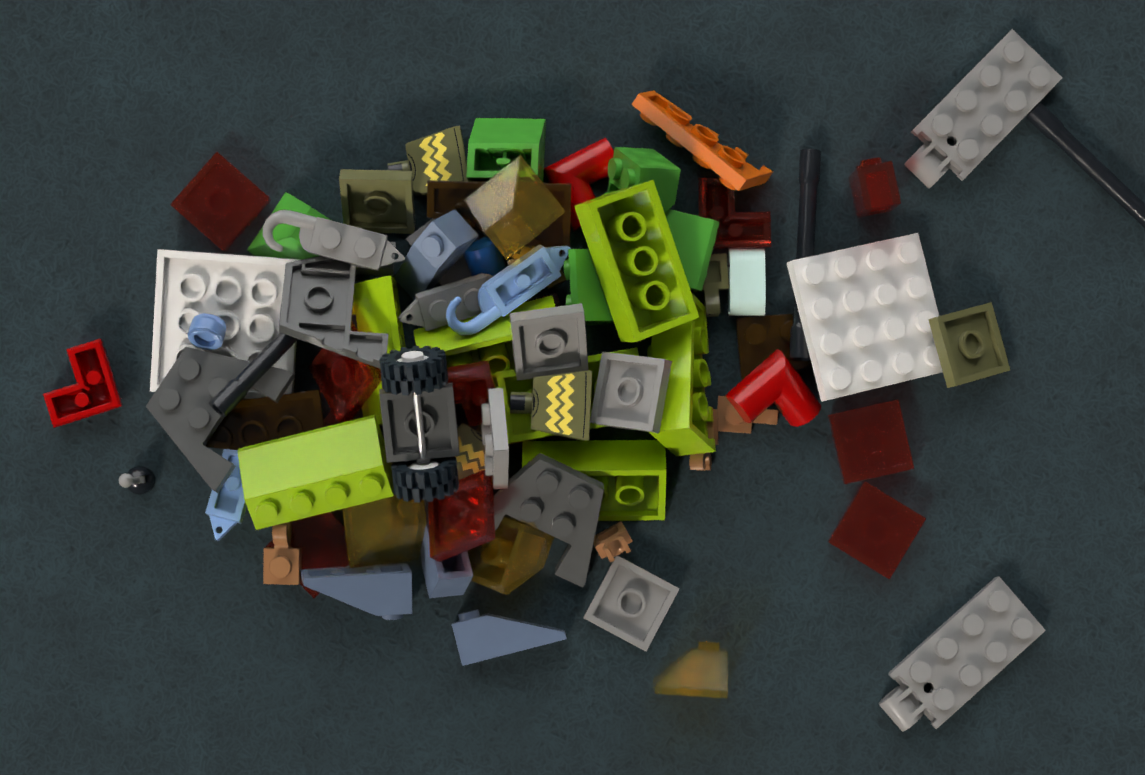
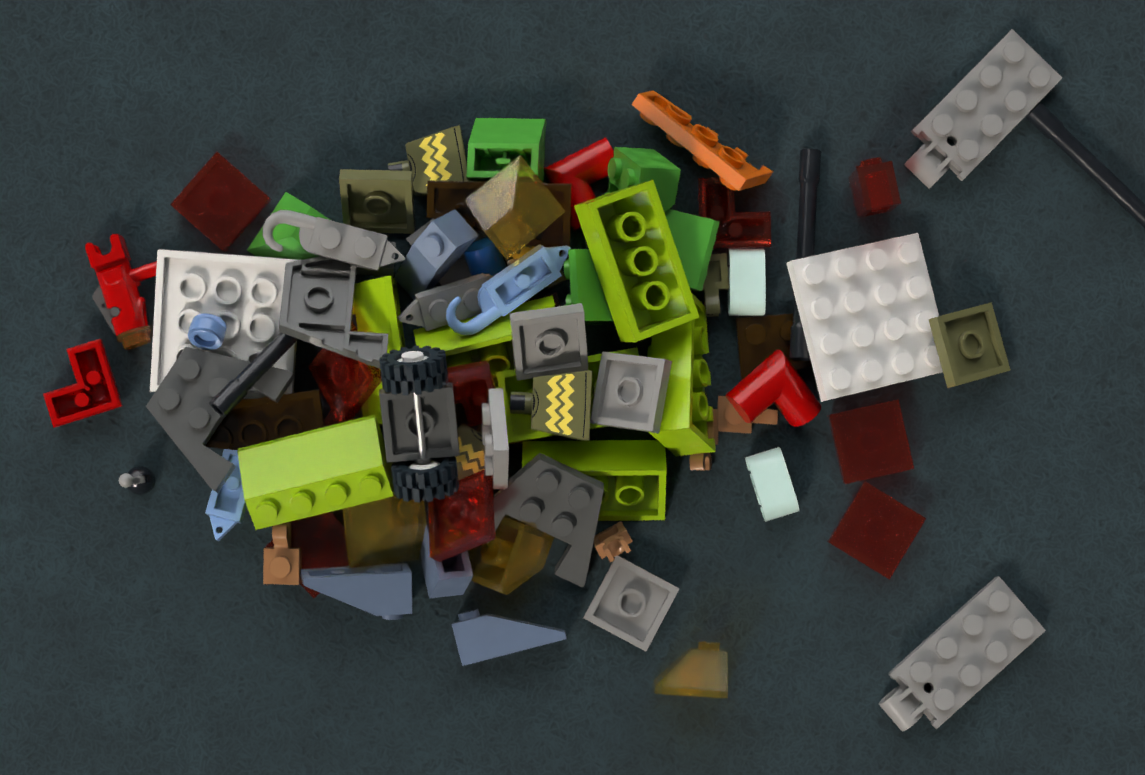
(119, 292): none -> red piece
(772, 484): none -> light aqua beam

